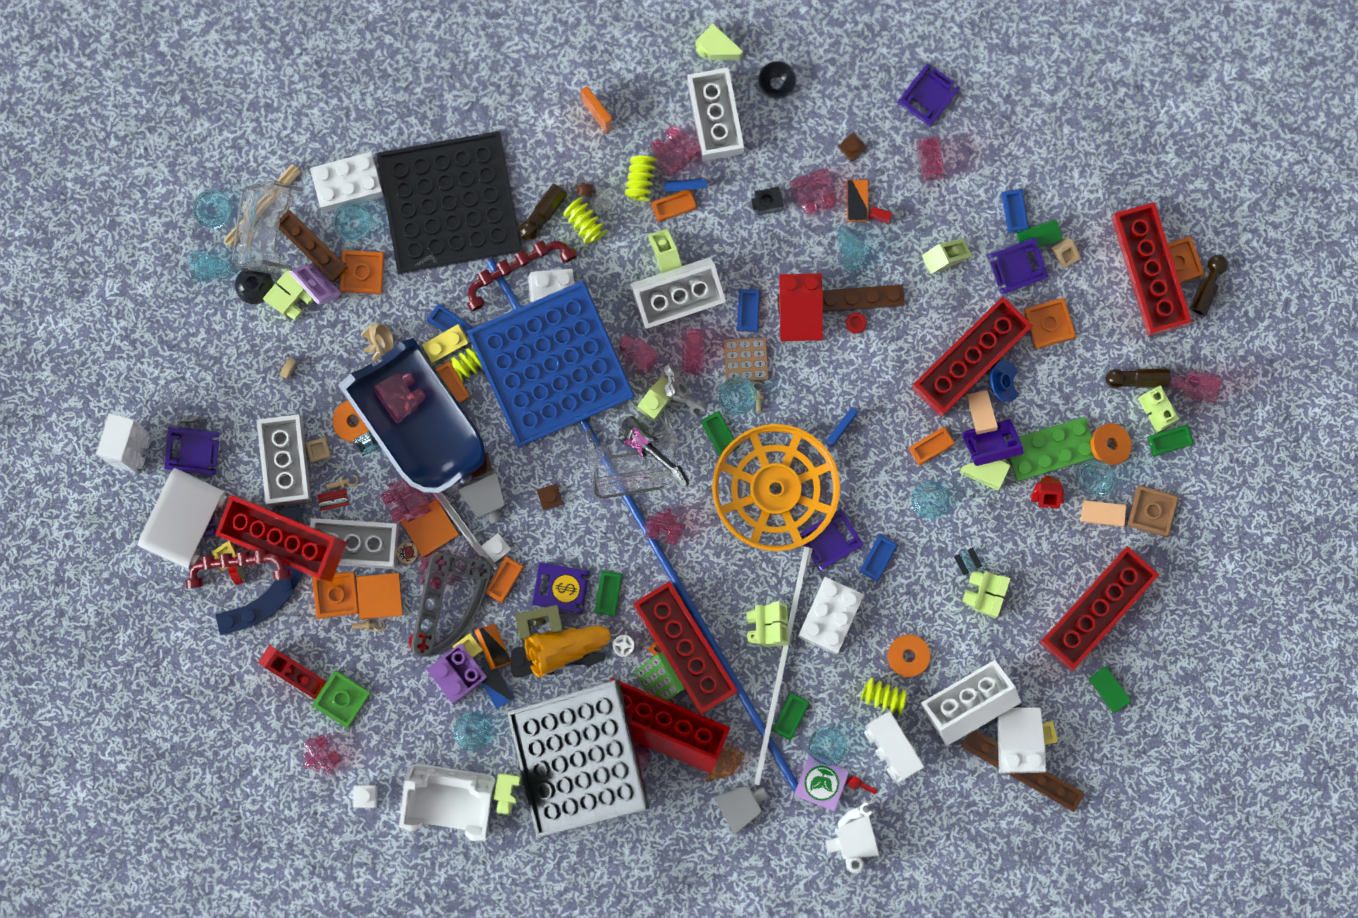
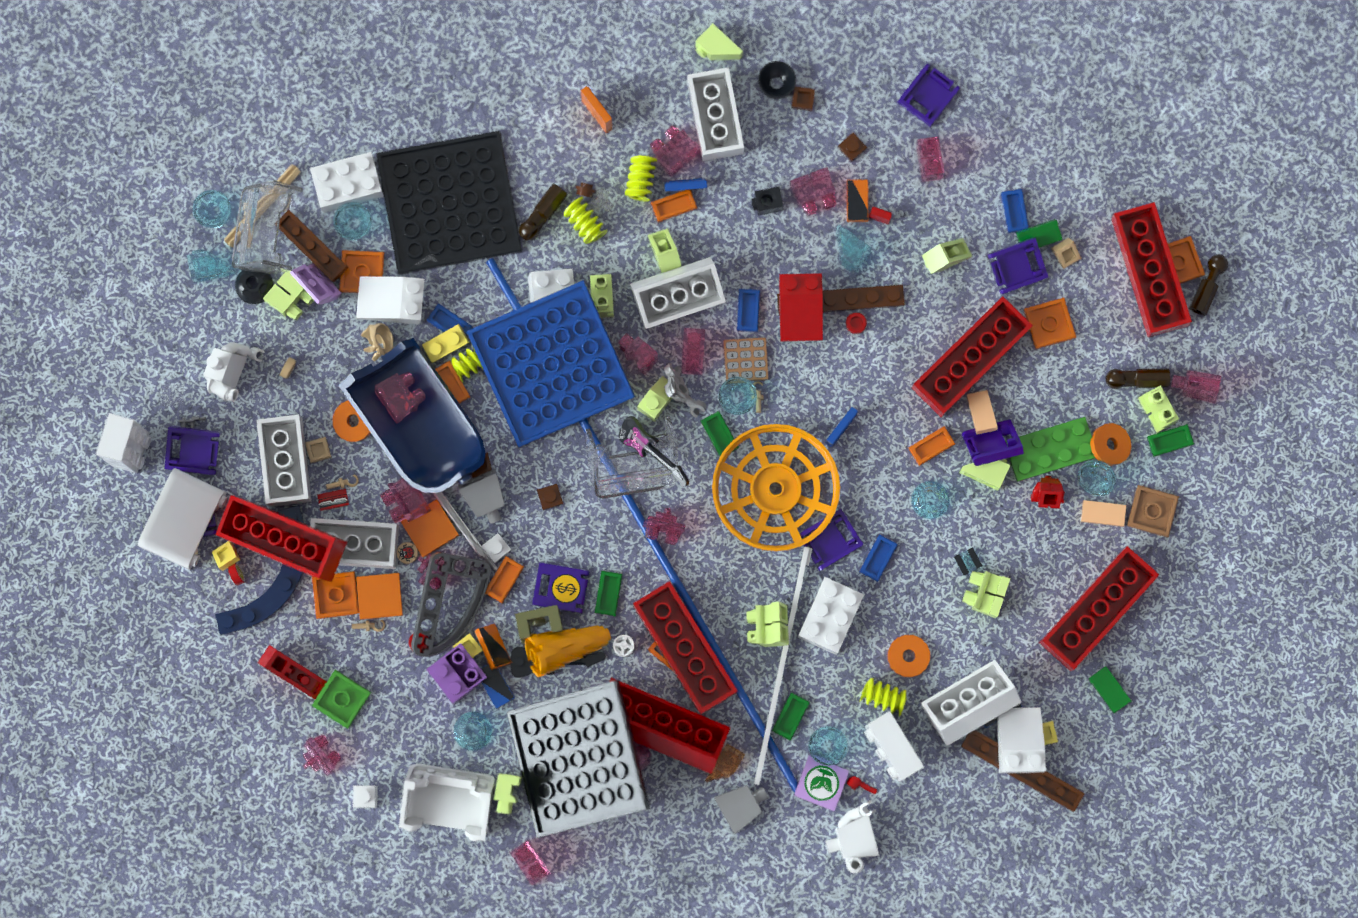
(225, 369): none -> white torso
(242, 558): dark red bar -> none
(366, 443): clear light blue tile -> none
(390, 299): none -> white slope
(505, 268): dark red bar -> none
(530, 863): none -> clear pink hips
(602, 294): none -> yellowish green hips
(659, 678): tile -> none
(803, 98): none -> reddish brown plate
(1000, 374): blue dish -> none

